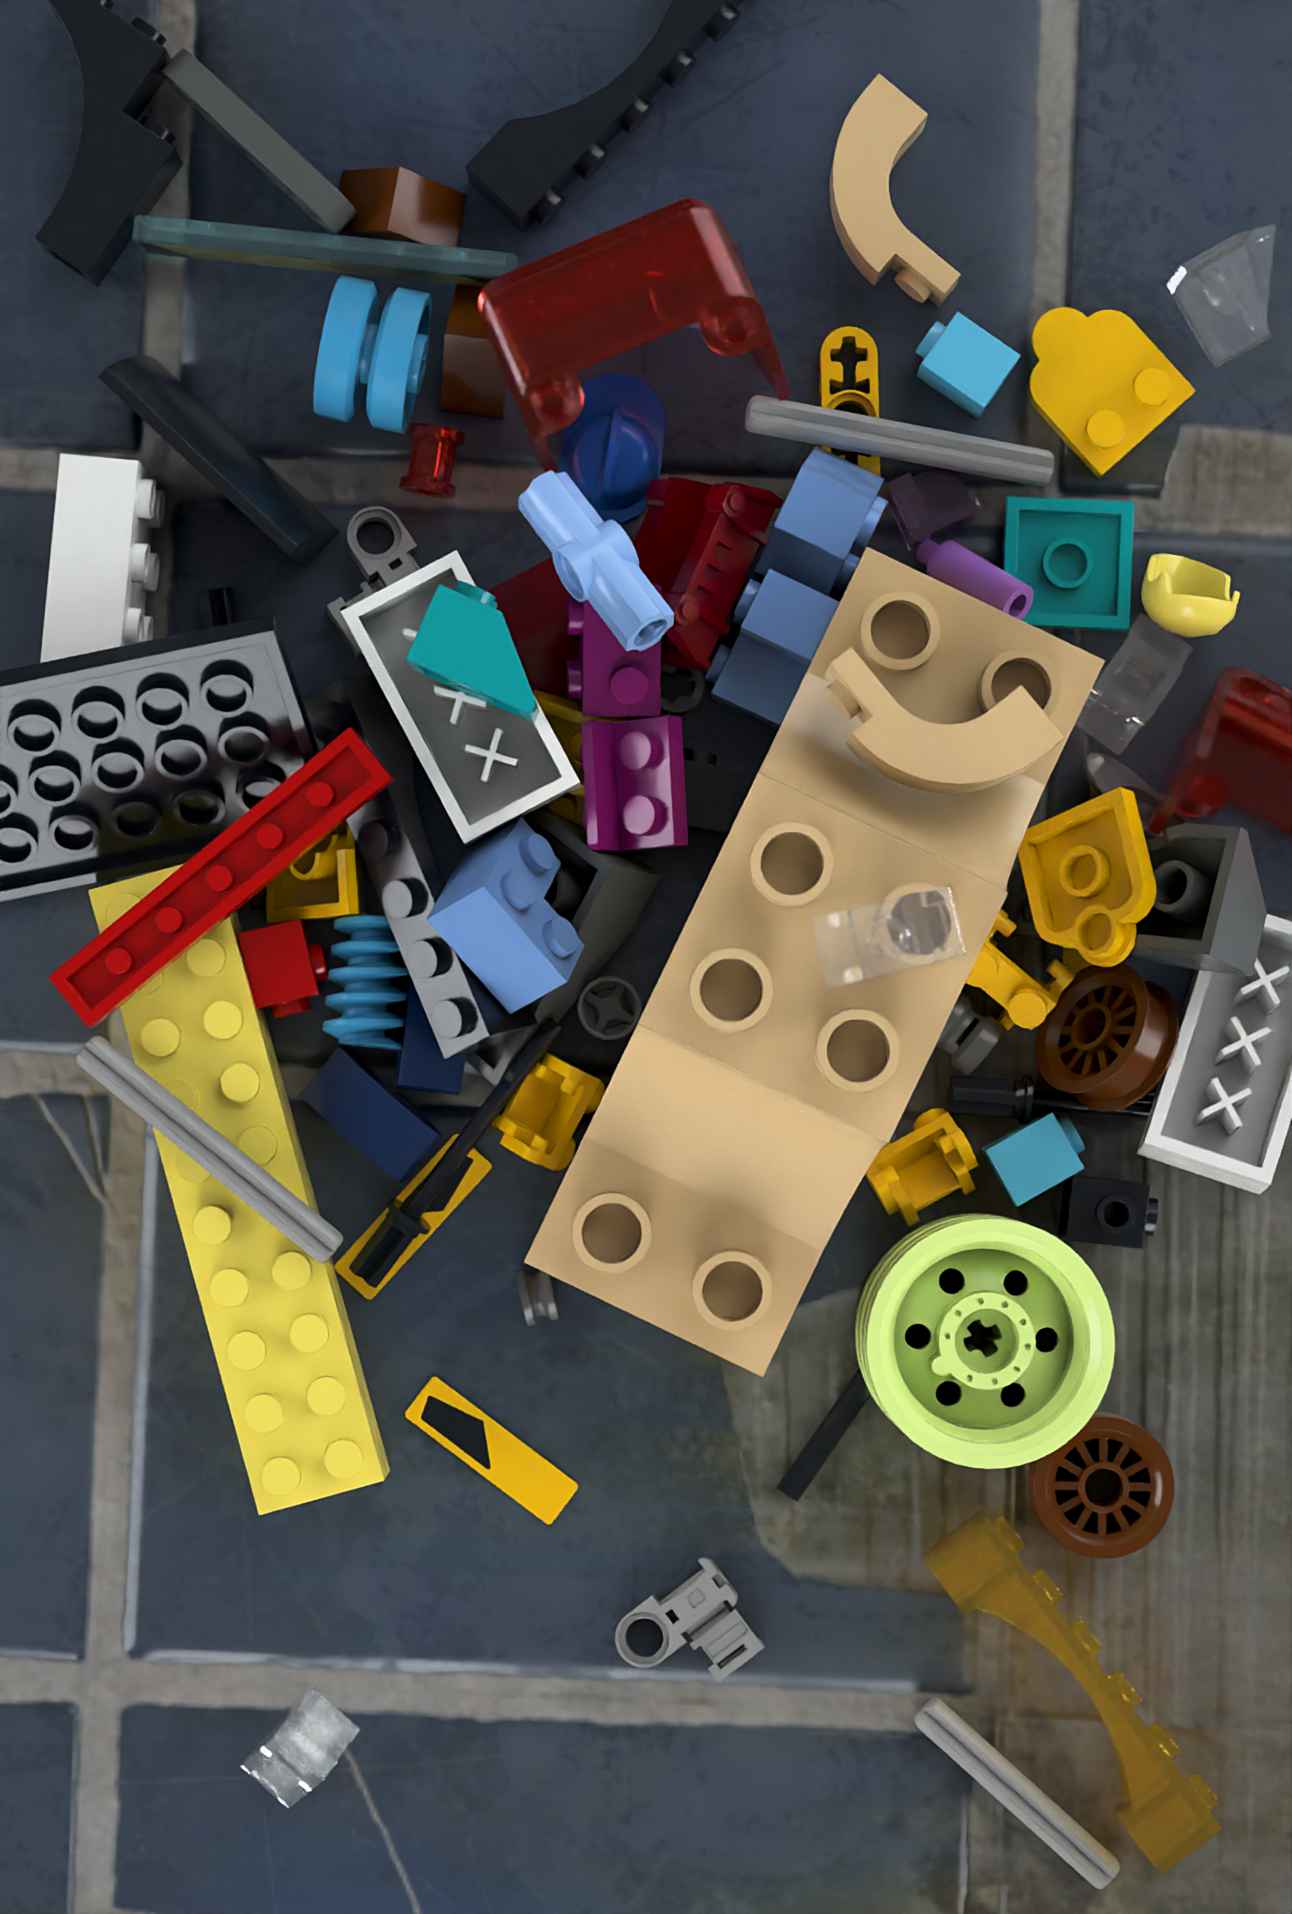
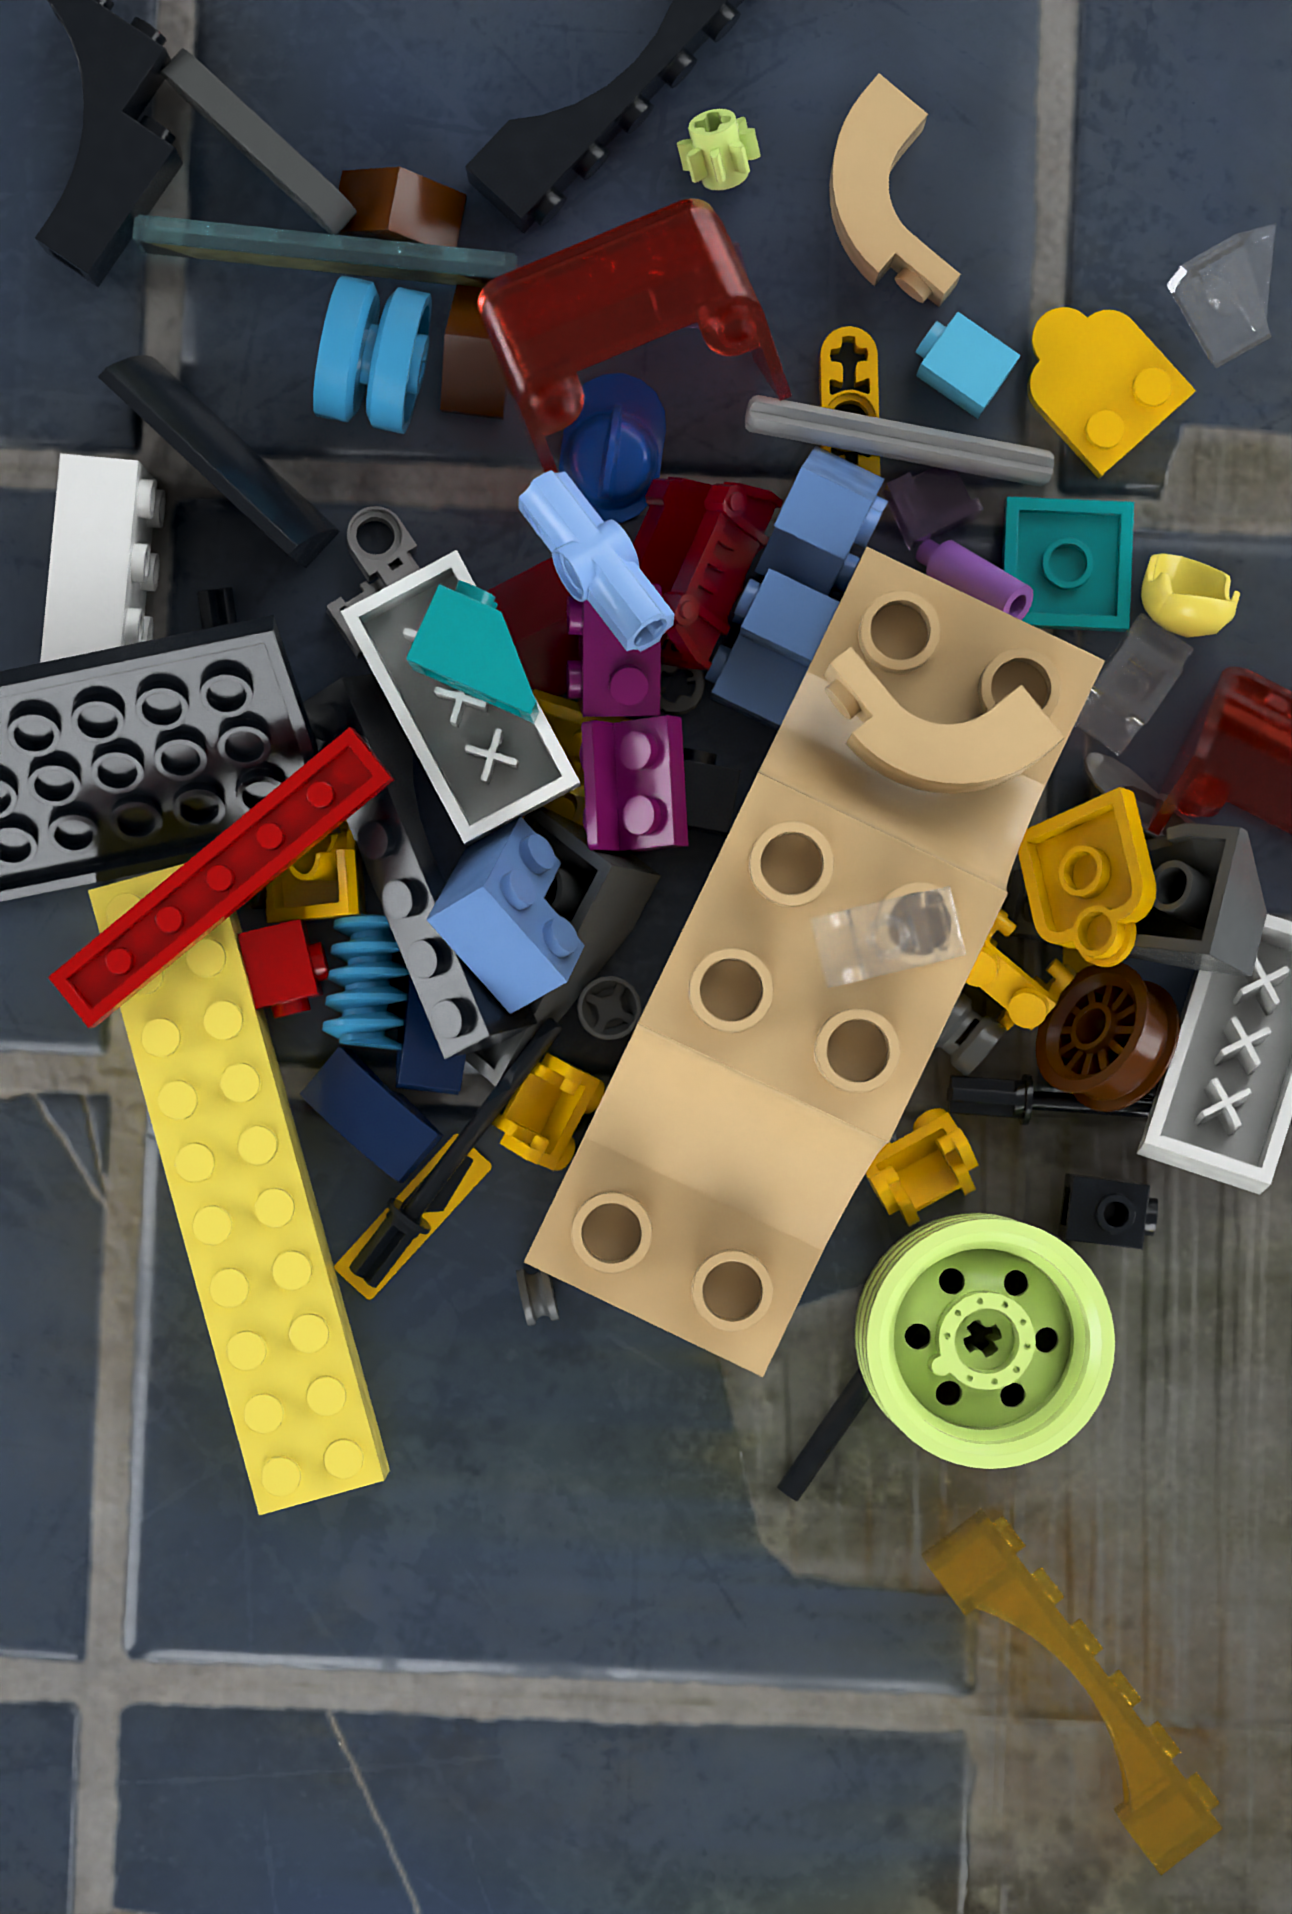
(209, 1148): light grey axle -> none
(301, 1748): clear brick -> none
(431, 460): clear red bush -> none
(491, 1450): yellow sticker -> none
(700, 1612): light grey piece -> none
(718, 149): none -> yellowish green gear
(1017, 1793): light grey axle -> none
(1034, 1156): medium azure brick -> none
(1129, 1534): reddish brown wheel -> none

